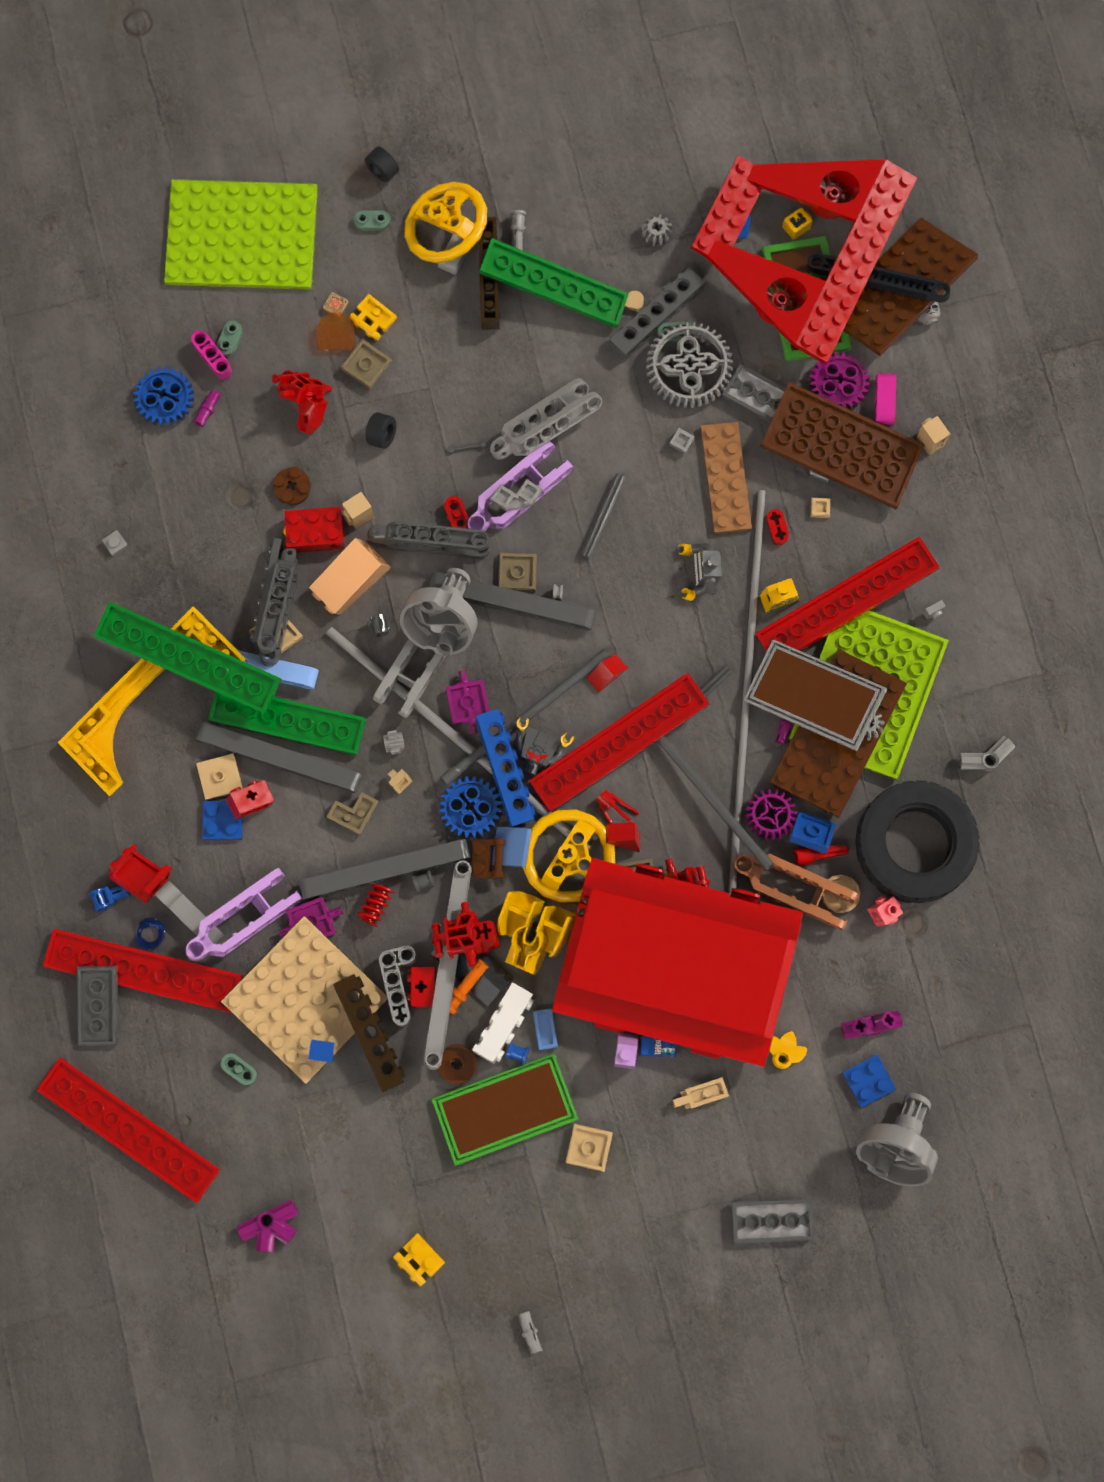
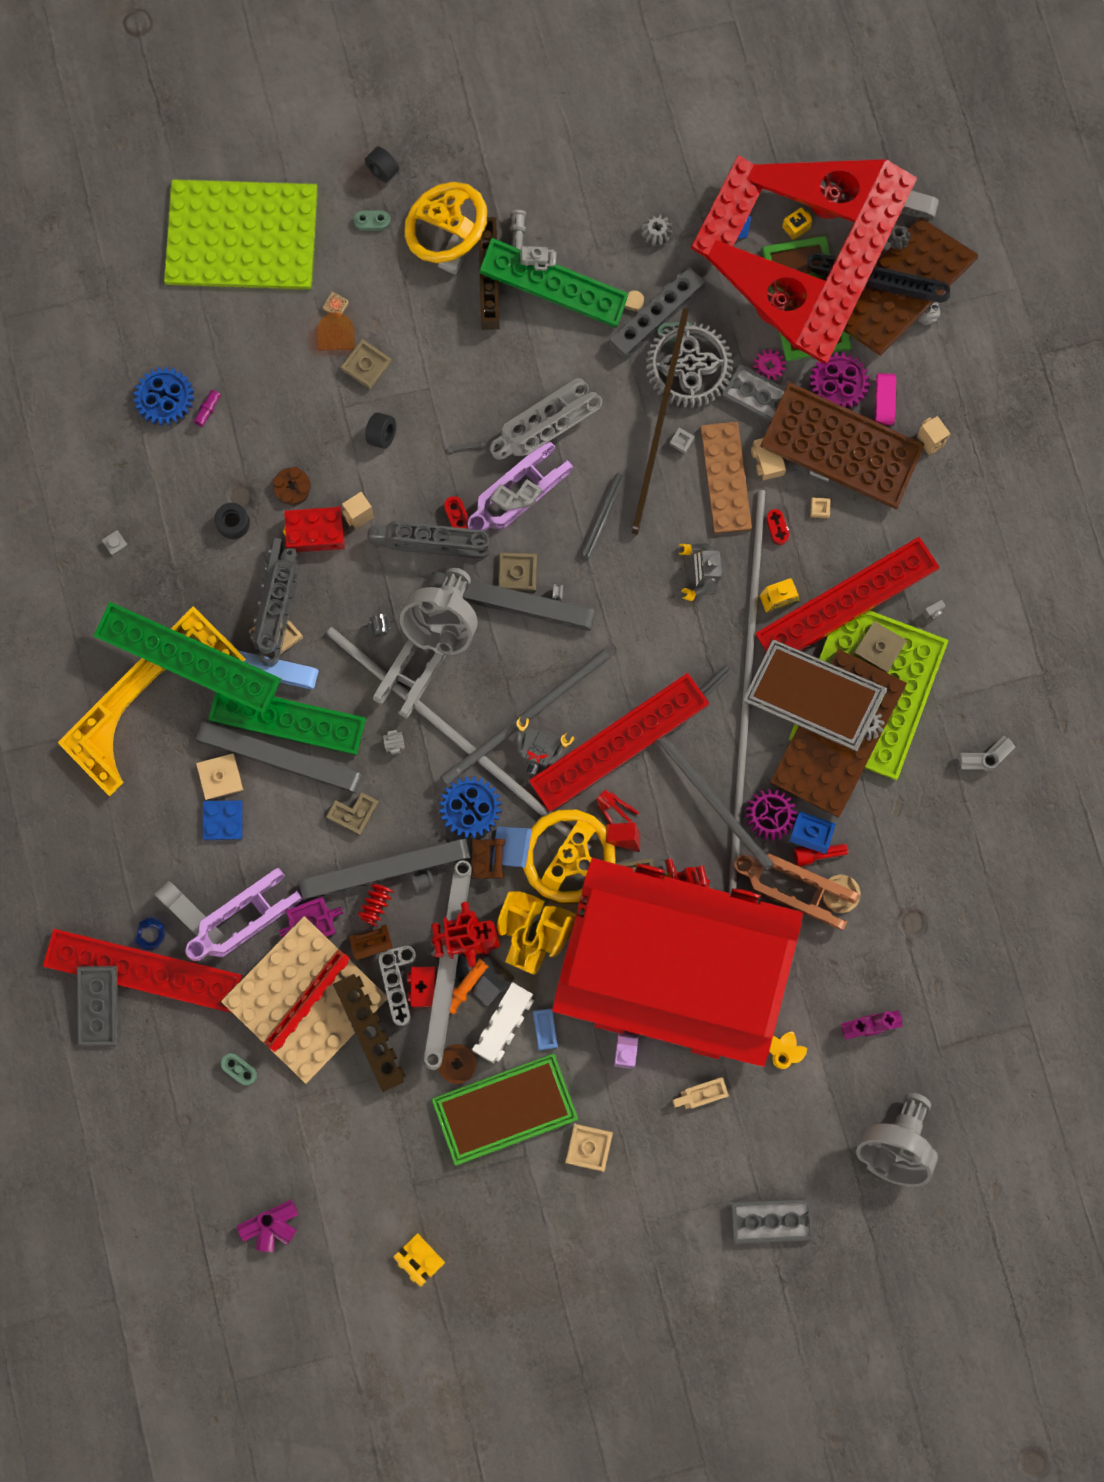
(106, 897): blue connector -> none
(128, 1130): red plate -> none
(138, 874): red panel -> none
(208, 347): dark pink beam -> none
(230, 337): sand green plate -> none
(232, 532): none -> black tyre
(242, 806): brick -> none
(306, 1001): none -> red plate
(308, 394): red piece -> none
(321, 1051): blue panel -> none
(349, 576): light nougat slope -> none
(371, 942): none -> reddish brown plate
(377, 313): yellow plate -> none
(399, 780): tan tile -> none
(467, 701): magenta plate -> none
(514, 816): blue brick -> none
(517, 1053): blue bush -> none
(529, 1332): light grey pin -> none
(537, 256): none -> light grey piece
(606, 672): red slope -> none
(657, 1048): blue leg -> none
(660, 421): none -> dark brown piece
(769, 464): none -> tan brick
(776, 361): none -> dark pink gear
(783, 732): magenta pin -> none
(869, 1081): blue plate -> none
(880, 647): none -> dark tan plate
(885, 910): coral brick -> none
(899, 237): none -> dark grey gear
(920, 206): none -> light grey beam
(948, 811): black tyre -> none

